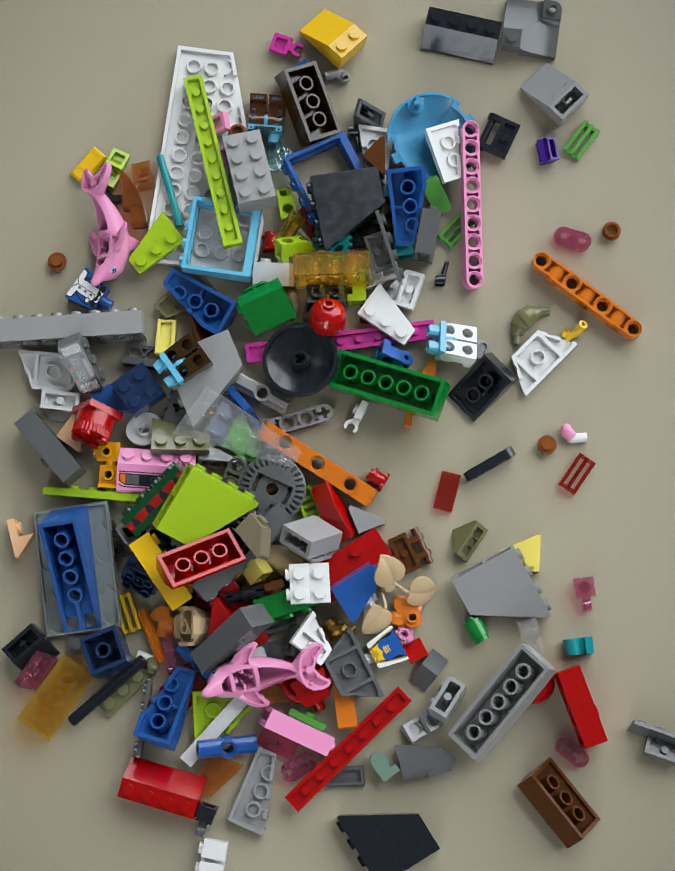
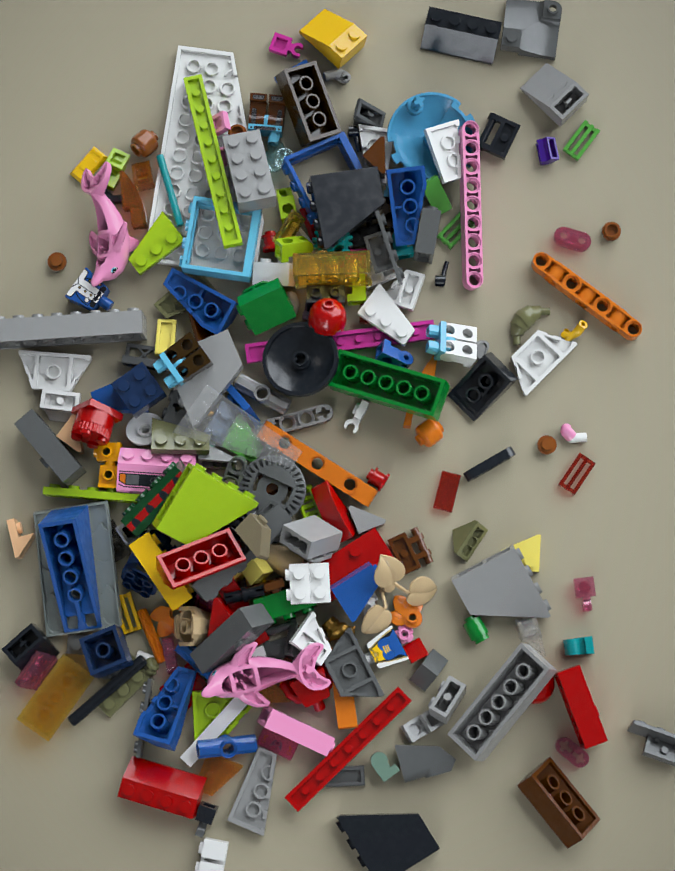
(81, 363): brick -> none
(144, 143): none -> dark orange head
(298, 766): clear pink beam -> none
(307, 718): bright green plate -> none
(429, 433): none -> orange head

